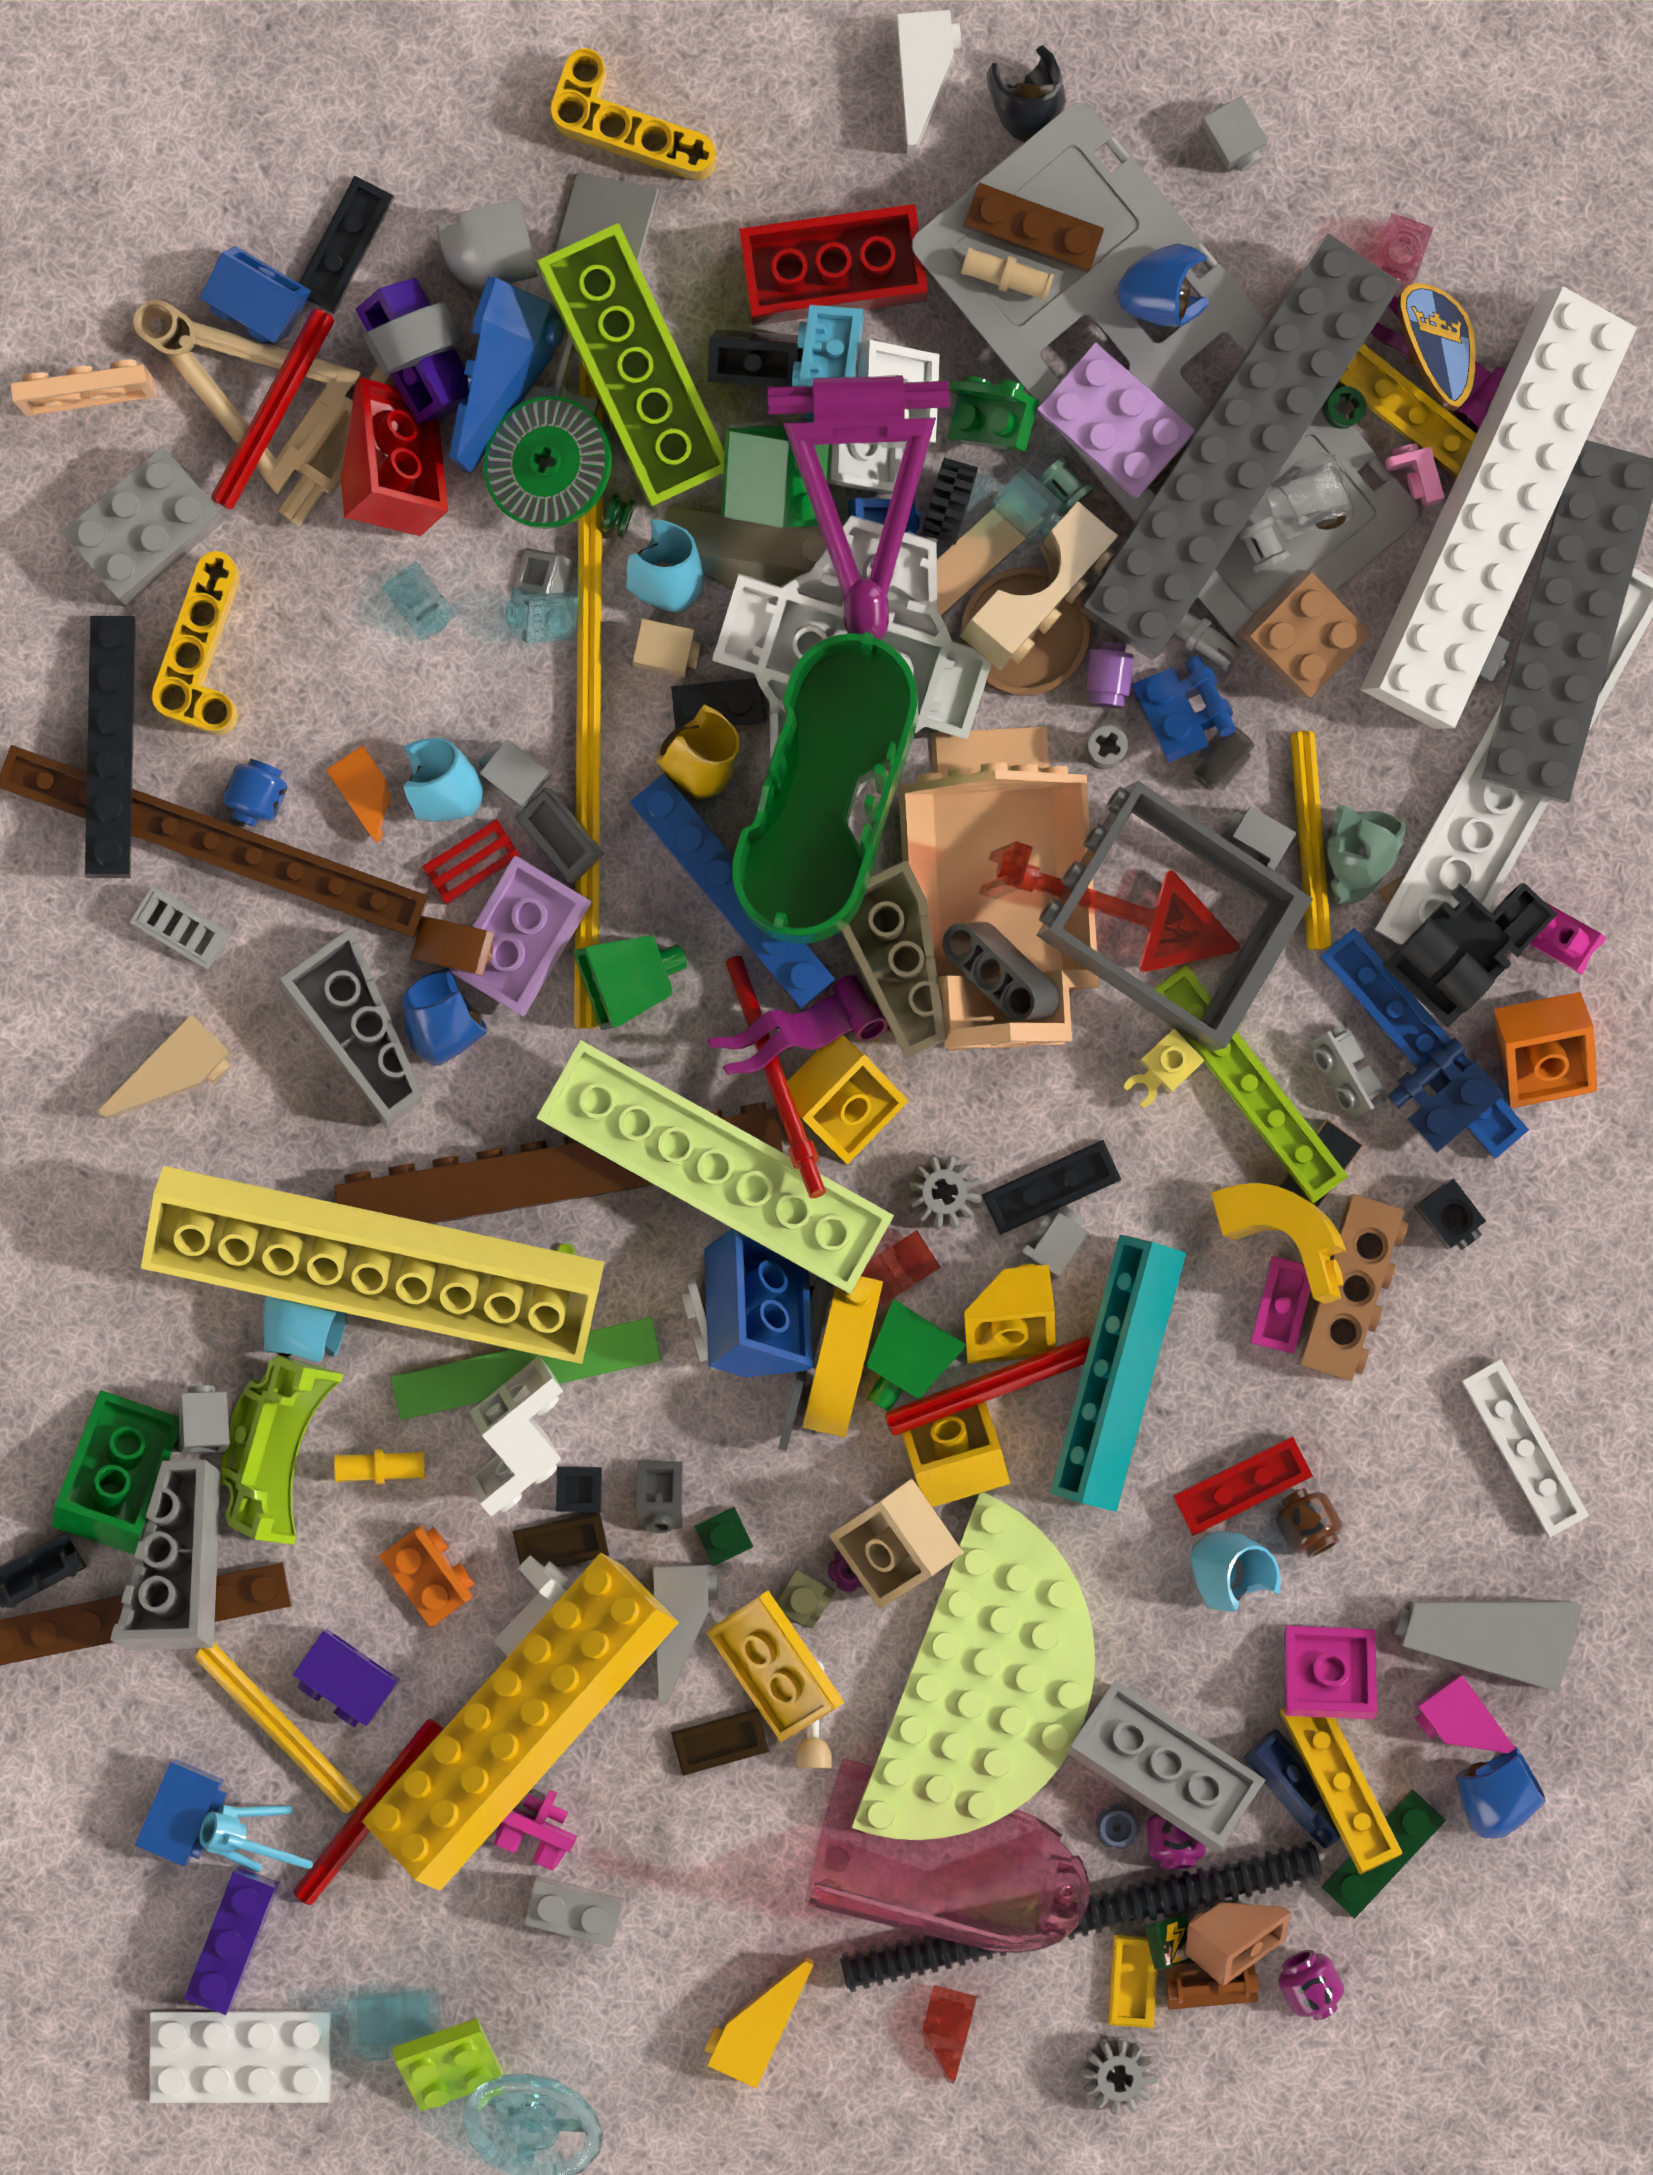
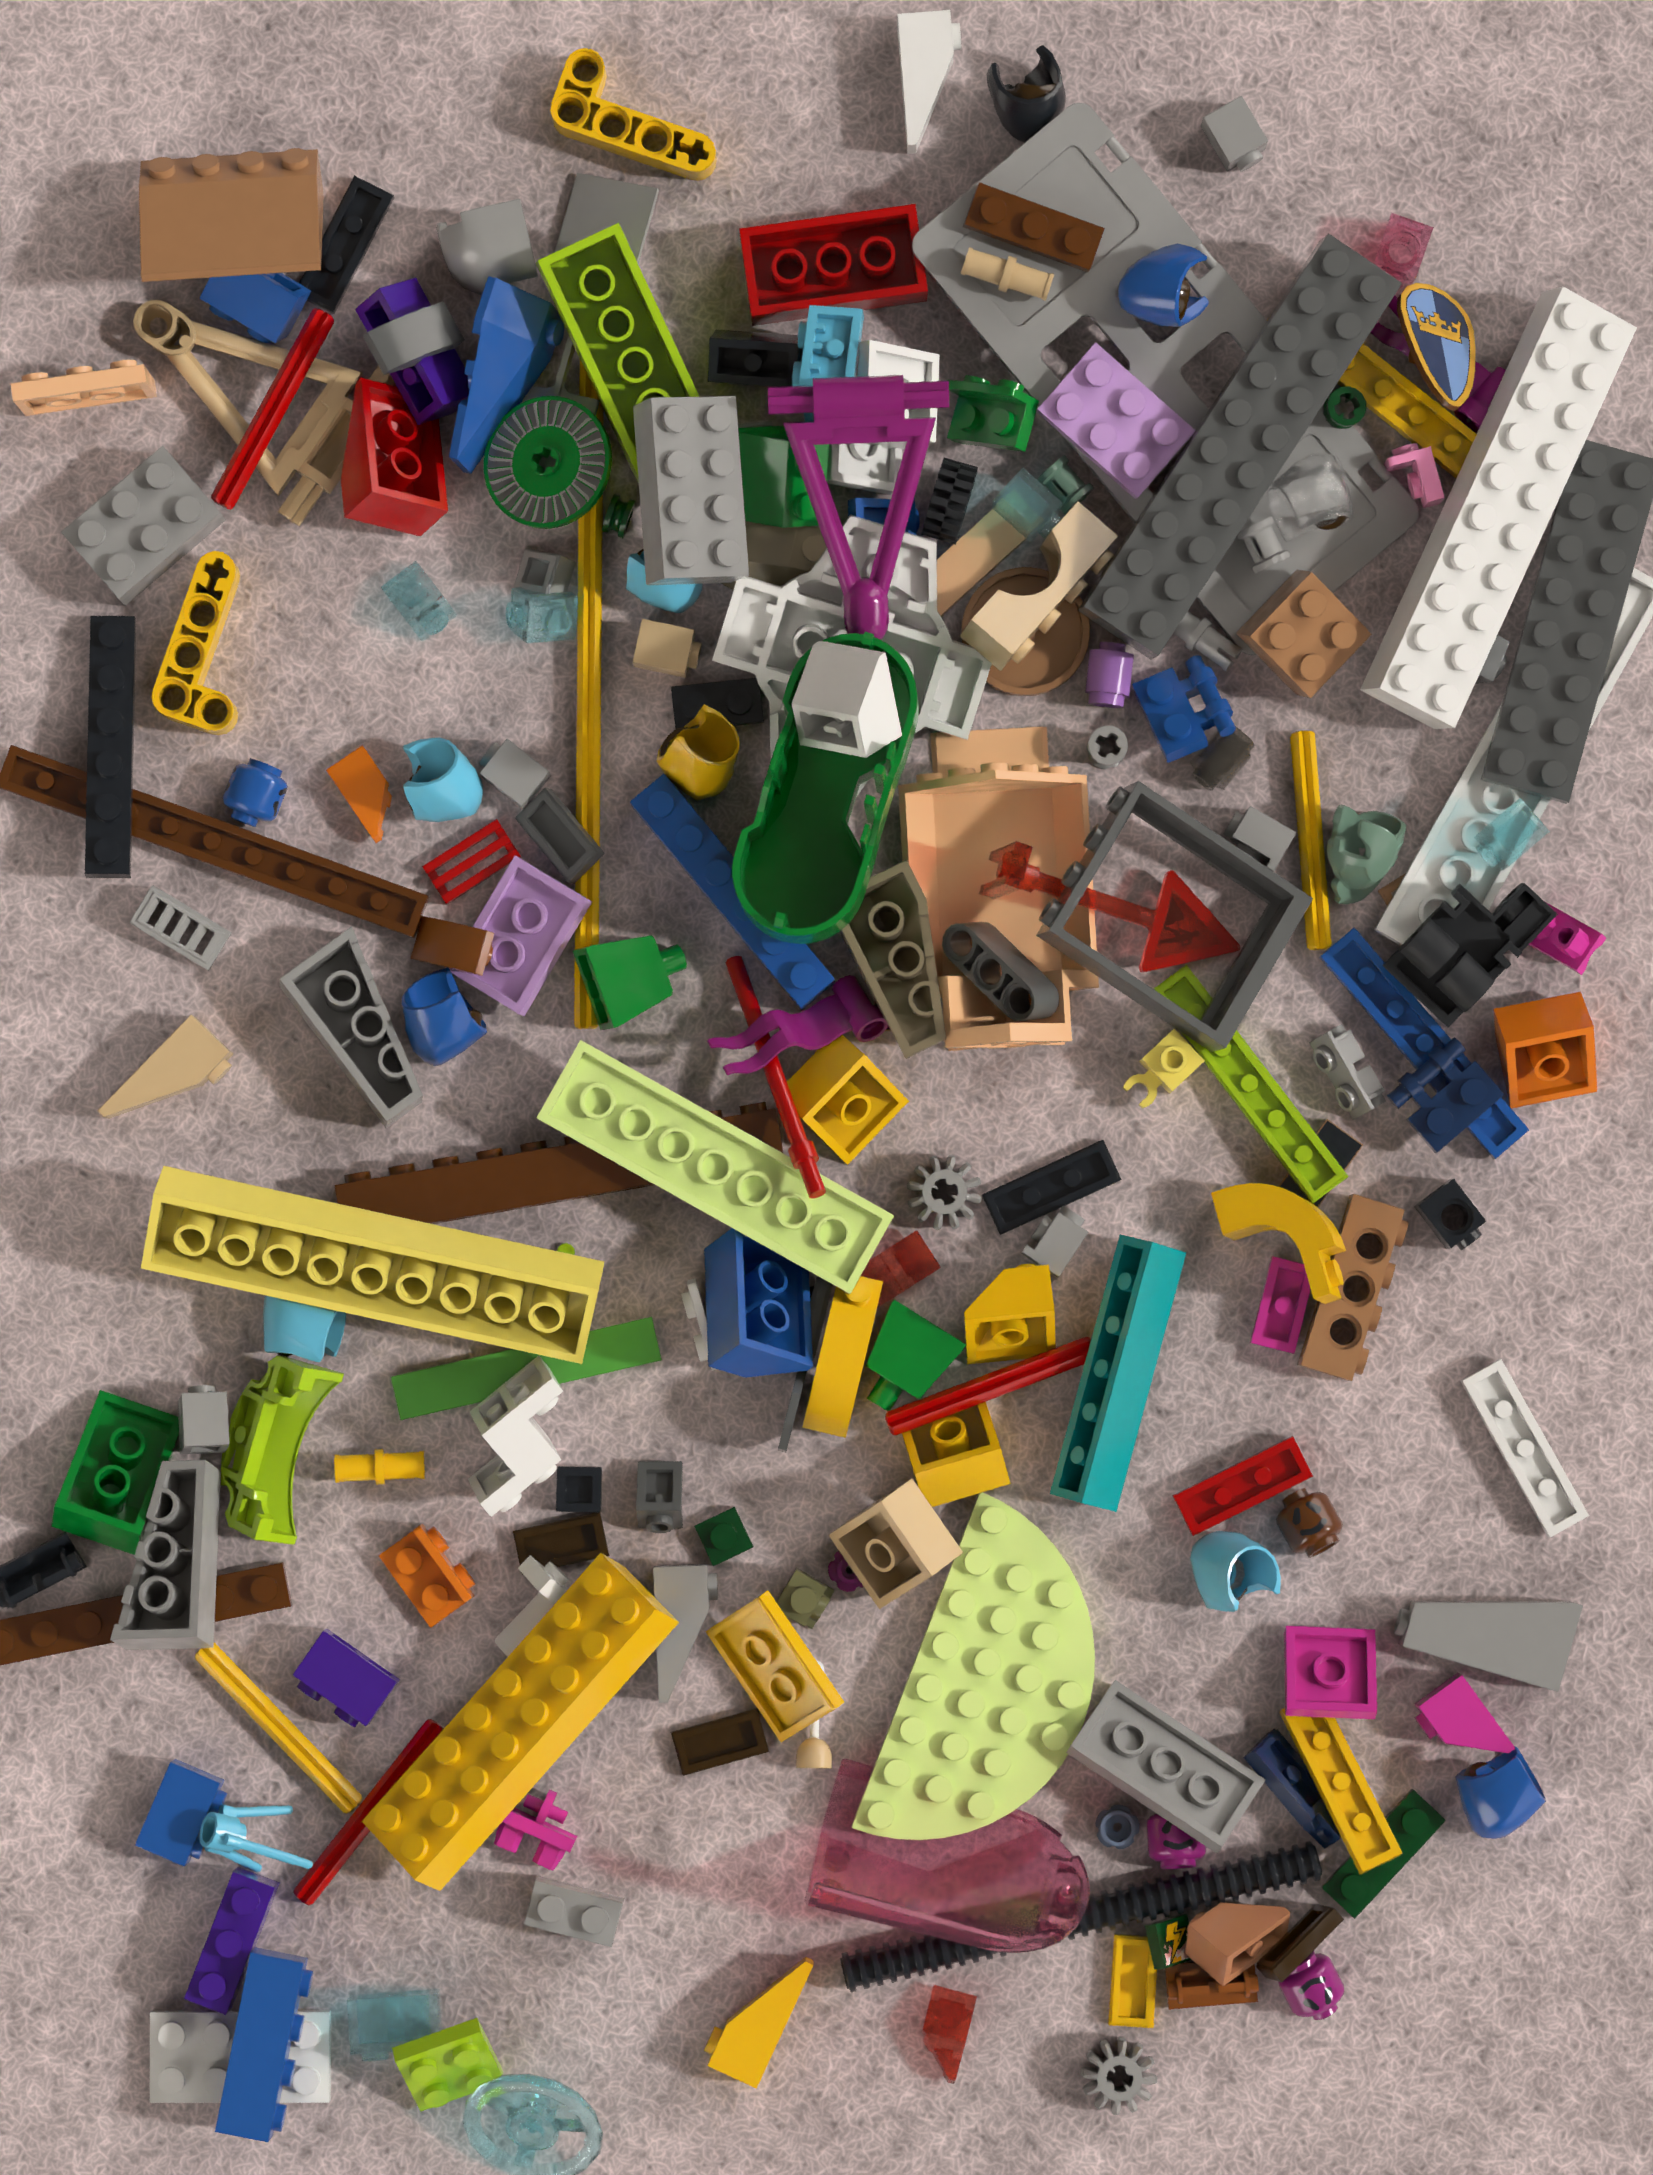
(230, 215): none -> medium nougat slope
(262, 2045): none -> blue brick
(691, 490): none -> light grey brick
(846, 701): none -> white slope
(1299, 1942): none -> dark brown tile
(1510, 835): none -> clear light blue brick

